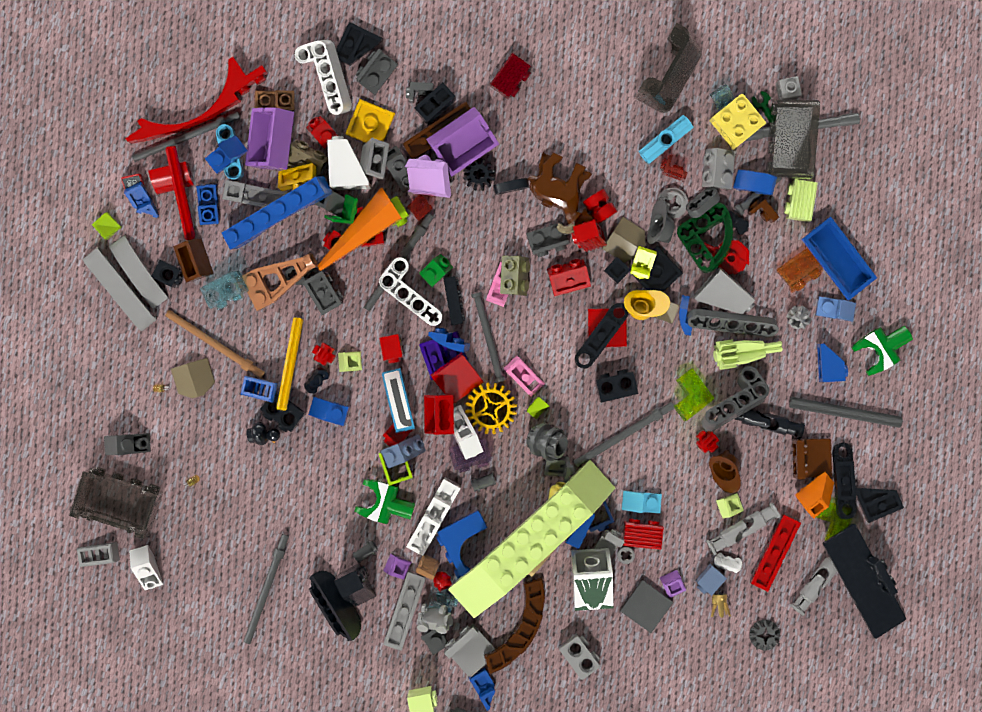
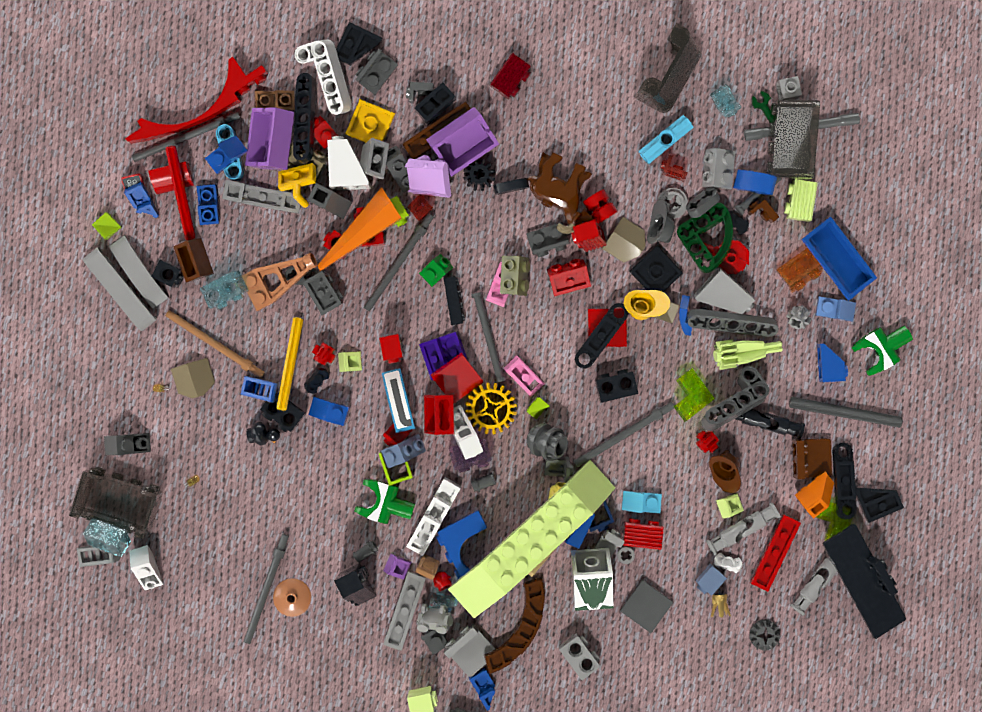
(106, 537): none -> clear light blue brick
(275, 212): blue arch -> none
(298, 590): none -> nougat dish
(308, 125): none -> black beam
(337, 611): black brick -> none
(348, 212): green bracket -> none
(412, 295): white beam -> none
(444, 338): blue slope -> none
(617, 270): black panel -> none
(643, 262): neon yellow bracket -> none
(672, 583): medium lavender slope -> none
(737, 121): light yellow bracket -> none

